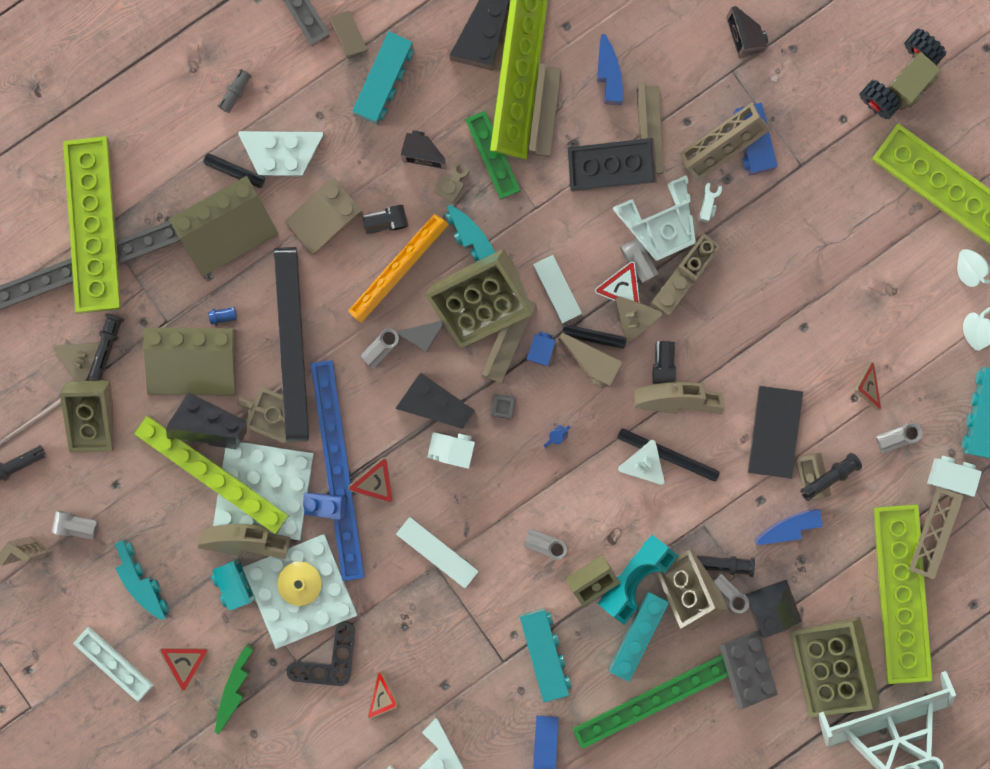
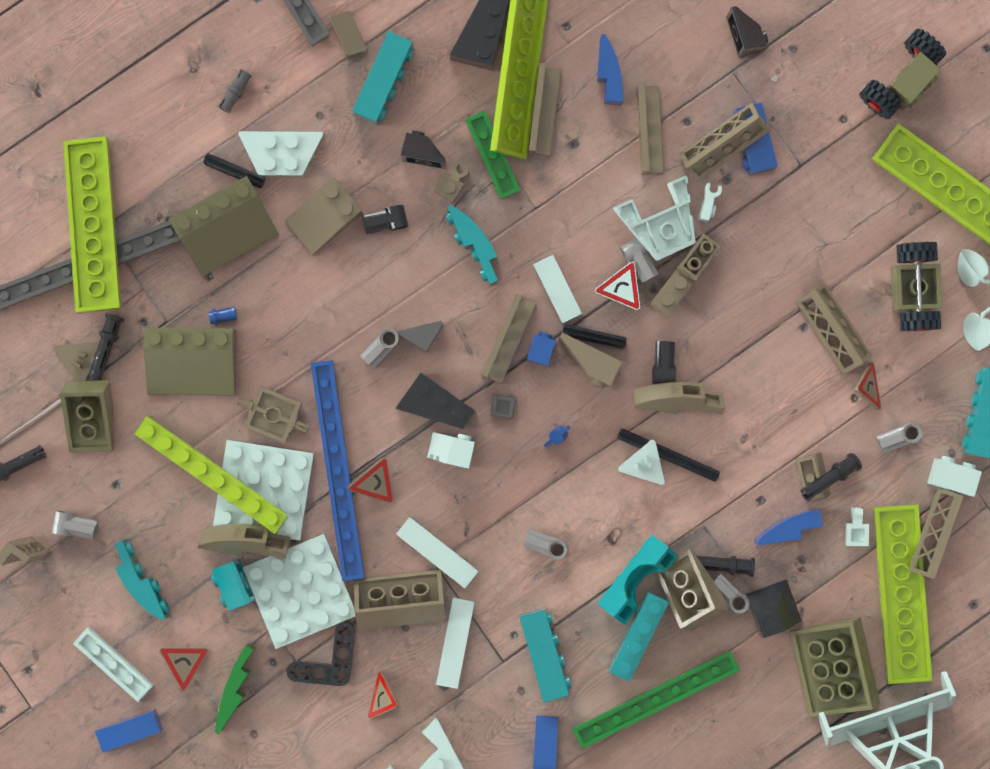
(129, 730): none -> blue slope
(206, 423): black wedge -> none
(291, 344): black beam -> none
(307, 575): light yellow dish -> none
(324, 505): plate -> none
(398, 267): light orange tile -> none
(399, 599): none -> dark tan slope
(455, 643): none -> light aqua tile
(480, 298): olive slope -> none
(592, 580): olive brick -> none
(612, 164): black tile -> none
(635, 317): dark tan piece -> none
(748, 669): dark grey plate -> none
(775, 432): black tile -> none
(837, 326): none -> dark tan fence
(857, 532): none -> light aqua plate
(917, 286): none -> brick

